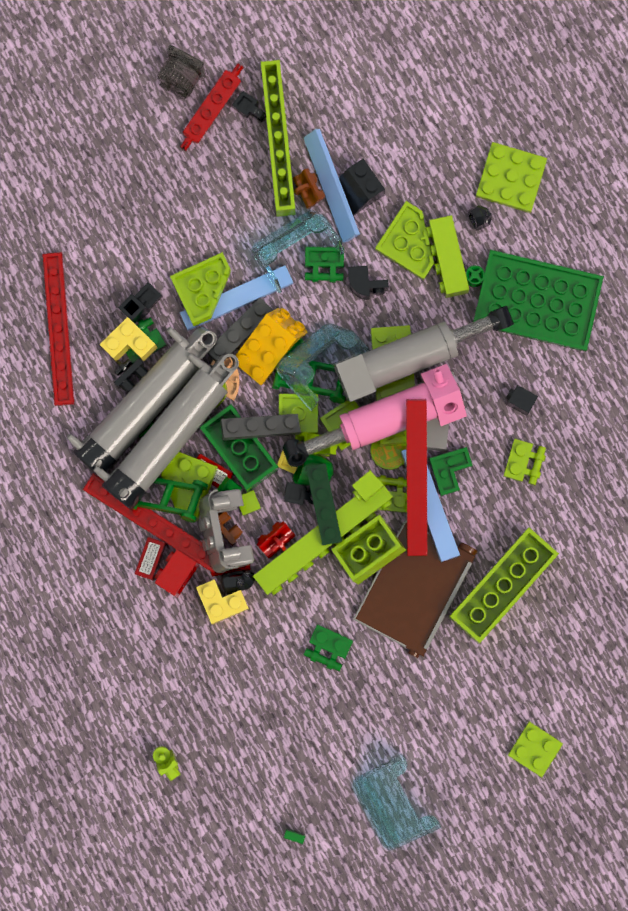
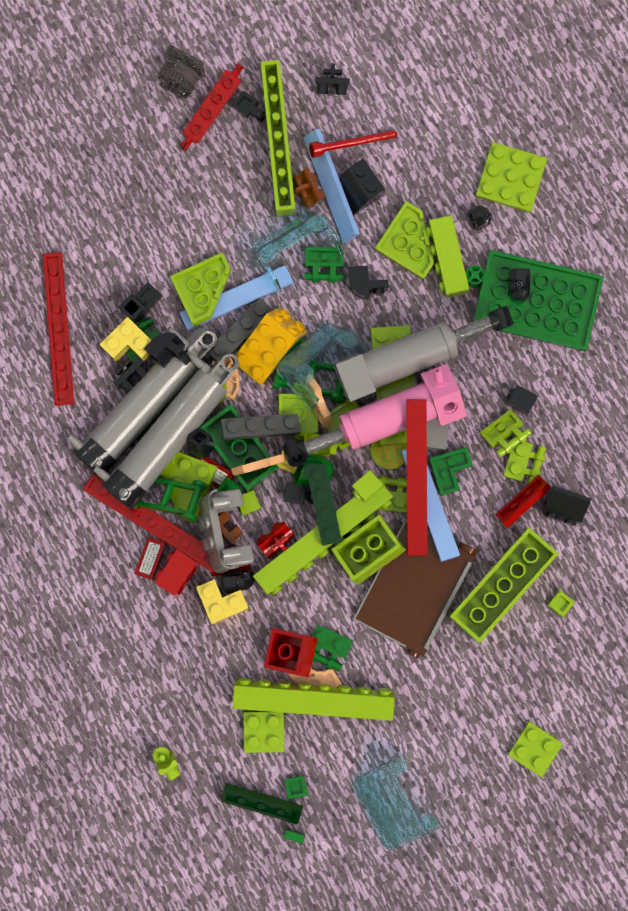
(166, 347): none -> black brick
(201, 443): none -> black rock
(259, 464): none -> light nougat tile
(261, 803): none -> dark green plate
(263, 732): none -> lime plate
(290, 652): none -> red brick
(296, 787): none -> green tile
(313, 699): none -> lime brick
(317, 149): none -> red piece
(319, 677): none -> light nougat tile
(321, 409): none -> light nougat tile
(323, 83): none -> black hips
(502, 429): none -> lime plate
(519, 283): none -> black rock
(523, 501): none -> red plate
(561, 603): none -> lime tile
(565, 505): none -> black slope

